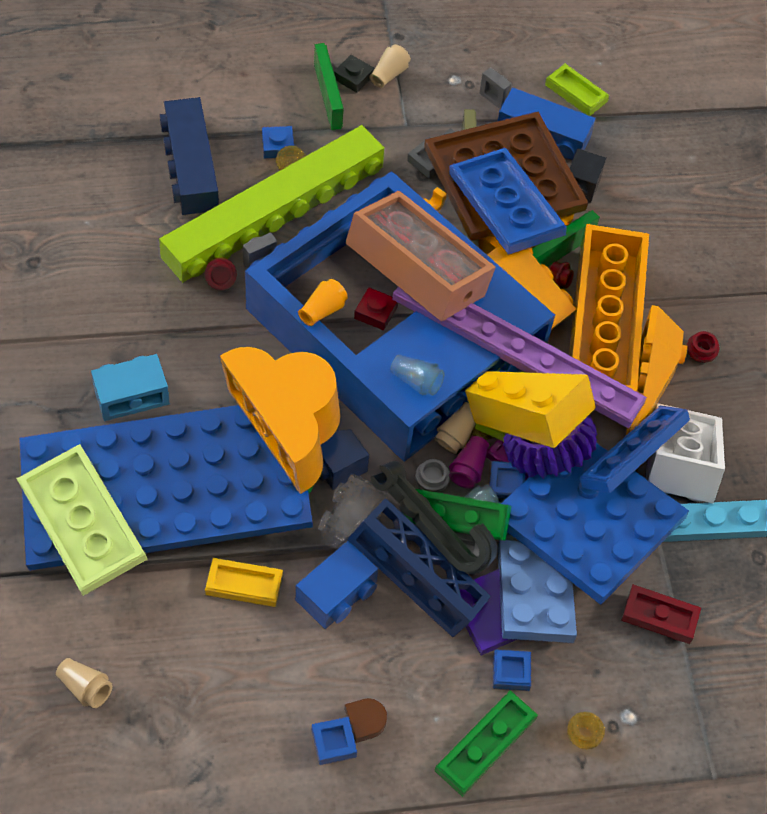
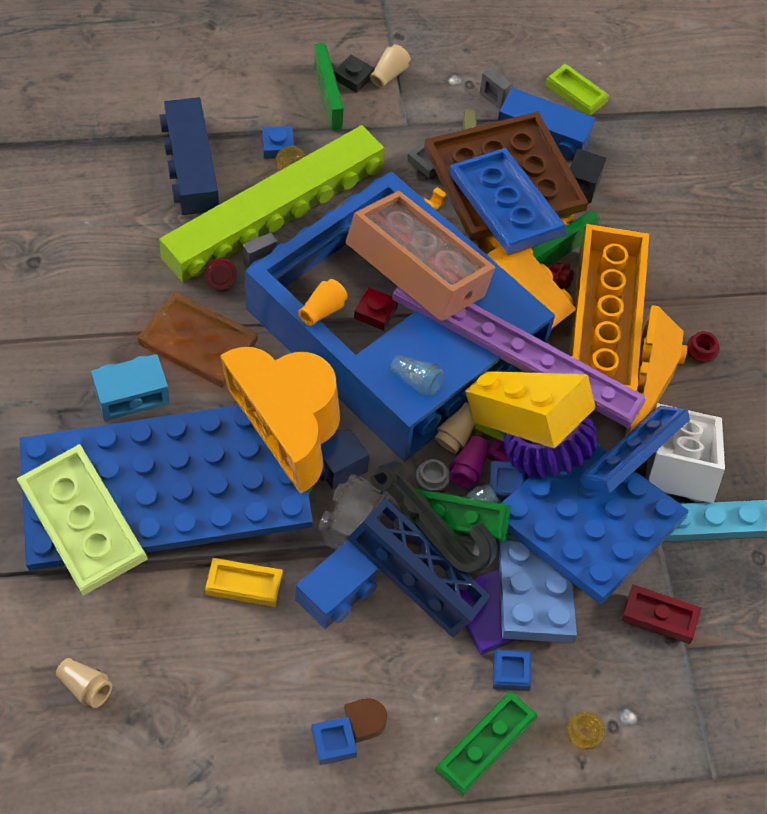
(194, 337): none -> clear orange plate

